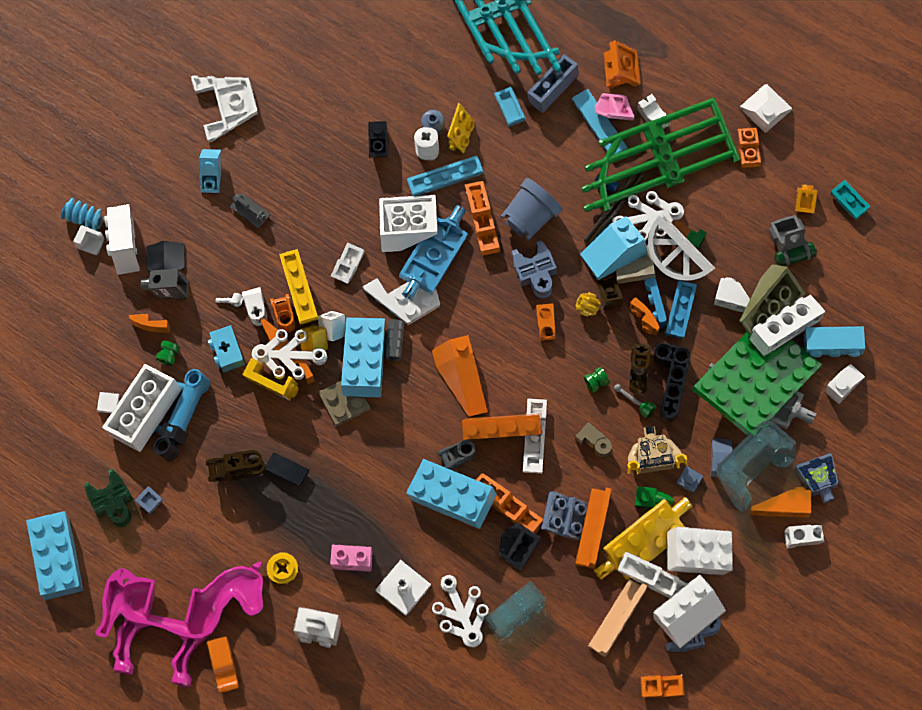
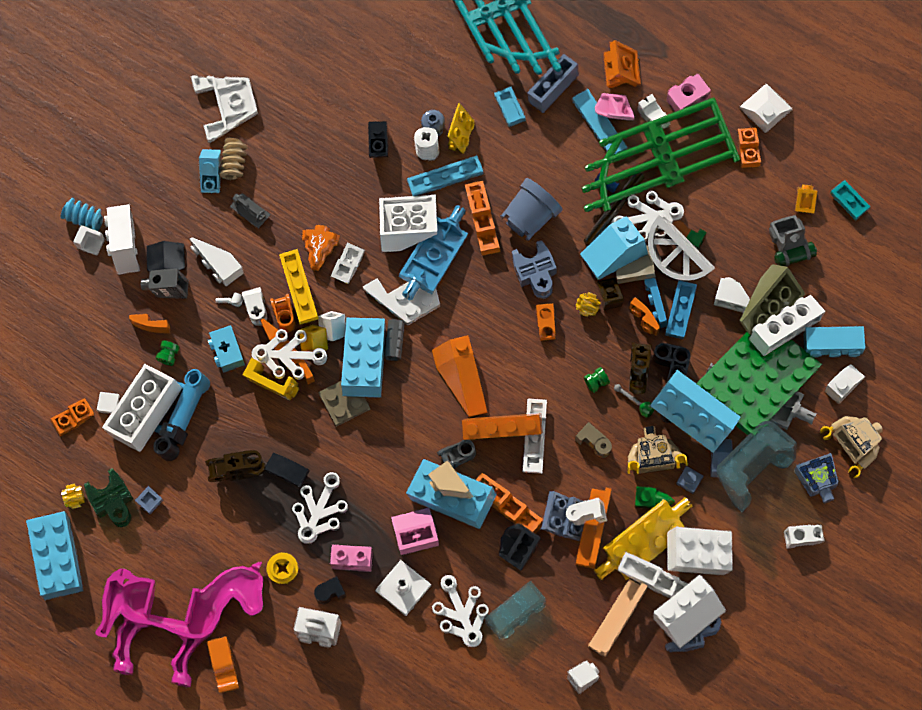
(73, 417): none -> orange slope
(73, 496): none -> yellow gear
(223, 264): none -> white slope
(232, 159): none -> tan piece
(318, 511): none -> white plant
(319, 244): none -> orange rock
(328, 590): none -> black leg
(415, 531): none -> bright pink slope
(448, 482): none -> tan slope
(583, 676): none -> white slope
(587, 510): none -> white leg
(662, 686): orange slope -> none
(693, 85): none -> bright pink brick
(695, 411): none -> medium azure brick
(788, 504): orange slope -> none
(857, 438): none -> tan torso

